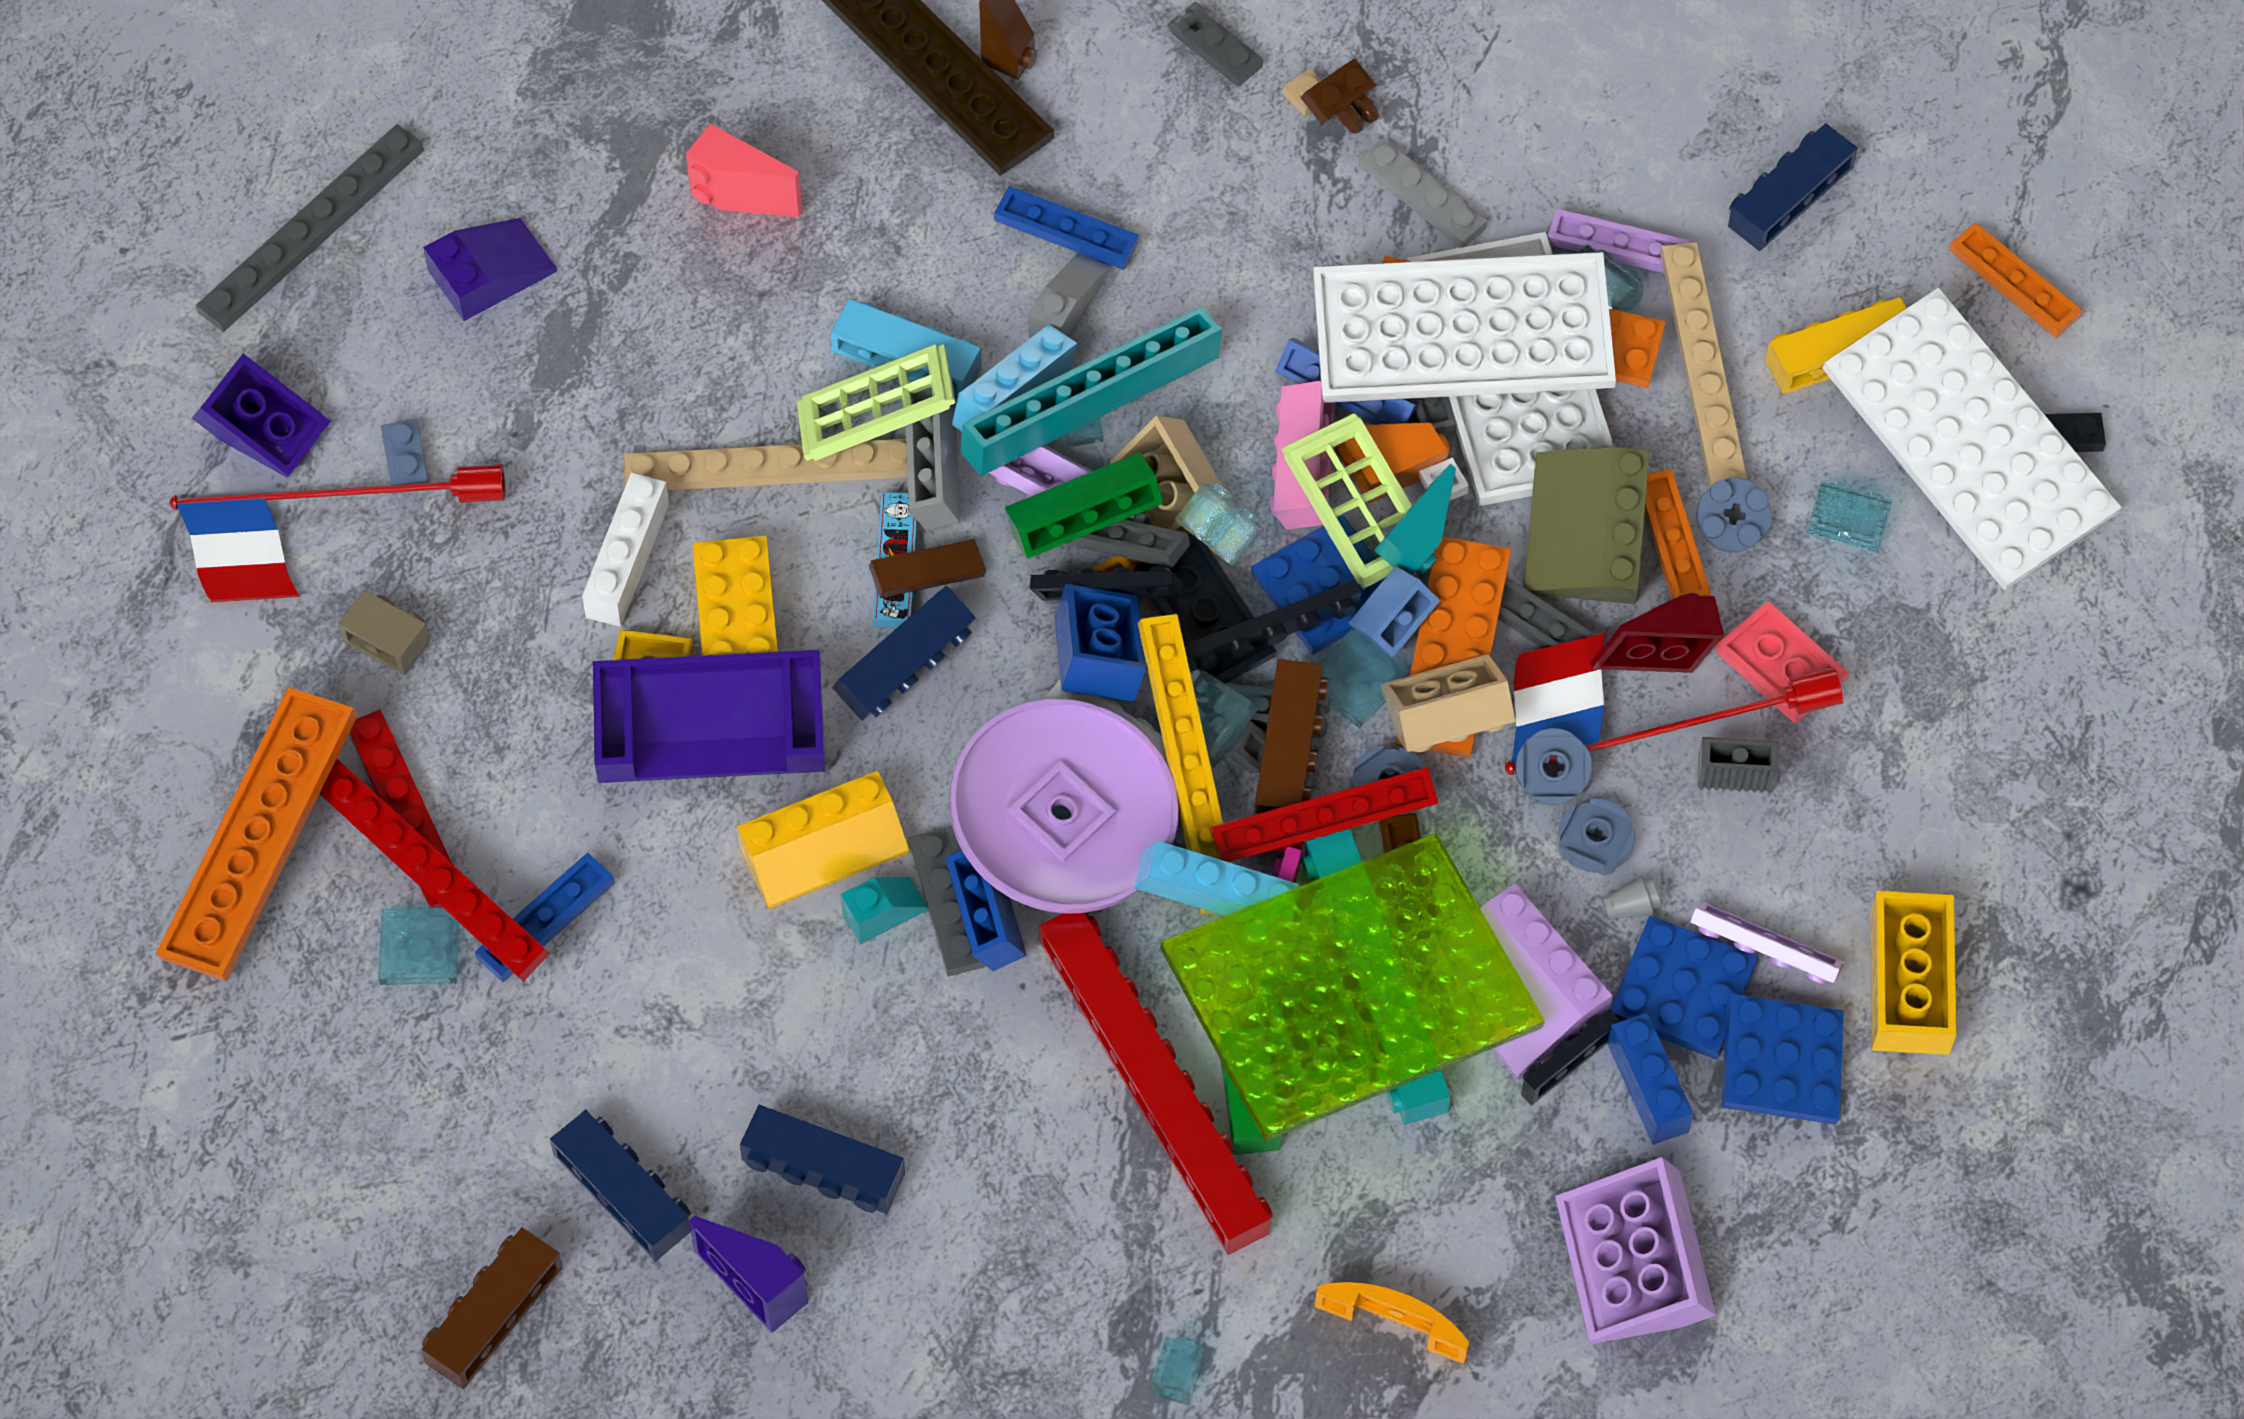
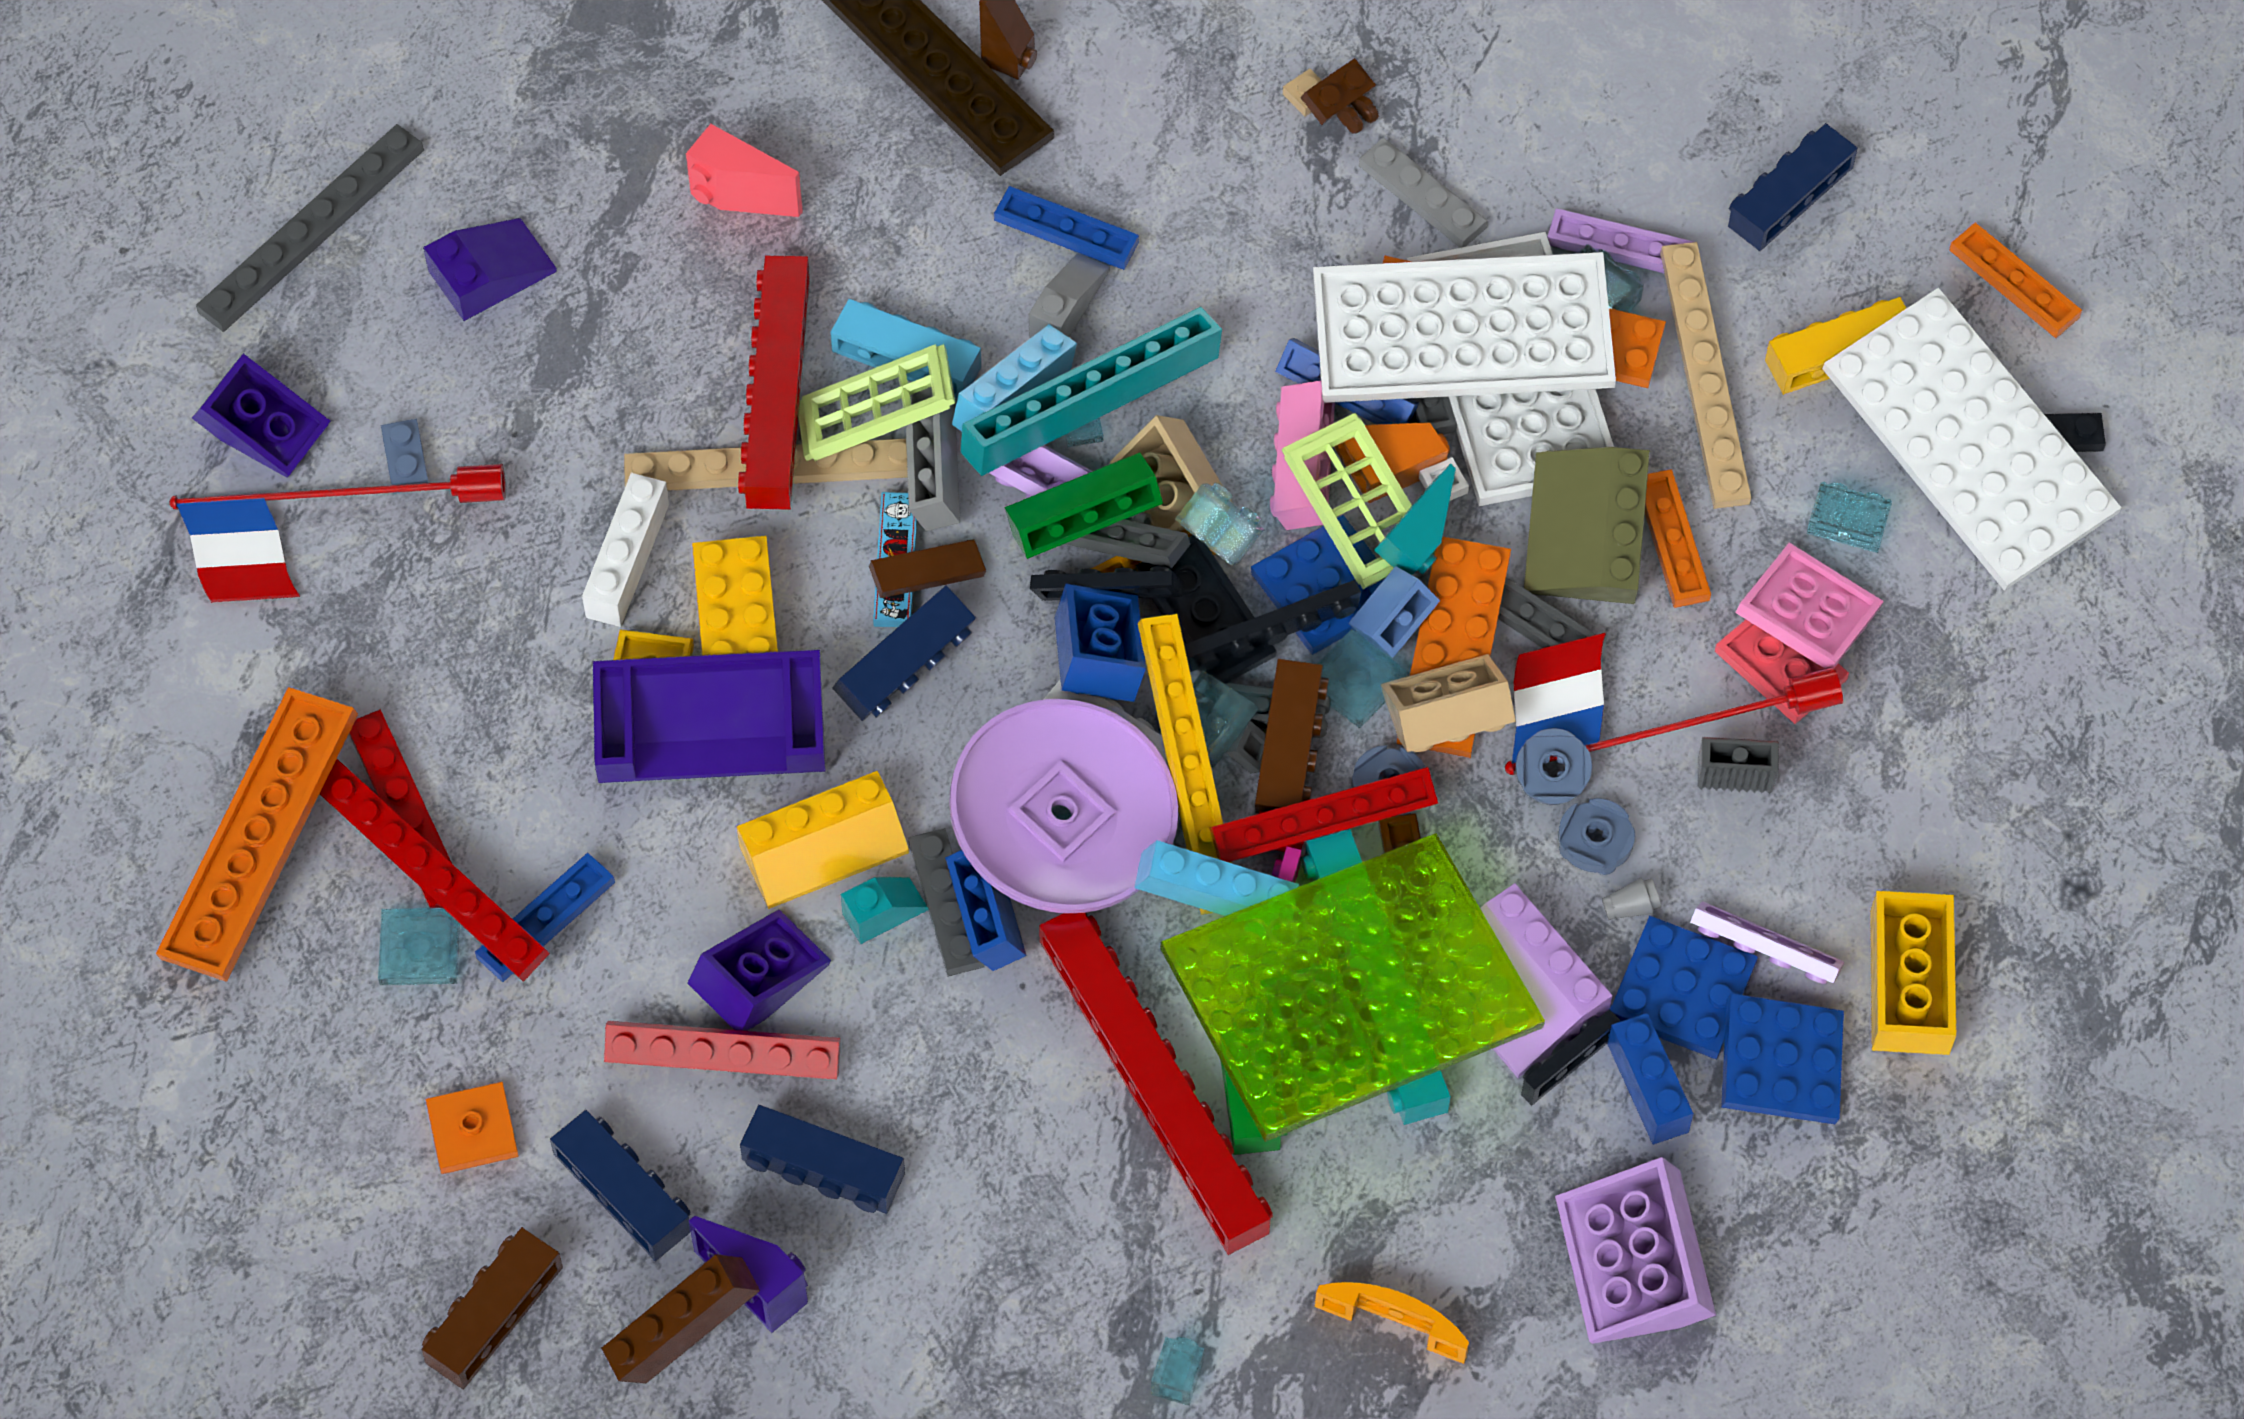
(384, 631): dark tan brick -> none
(472, 1127): none -> orange plate
(680, 1319): none -> reddish brown brick
(722, 1050): none -> plate
(757, 970): none -> dark purple slope
(776, 383): none -> red brick
(1216, 45): dark grey plate -> none
(1665, 638): dark red slope -> none
(1723, 496): sand blue plate -> none
(1809, 607): none -> bright pink plate

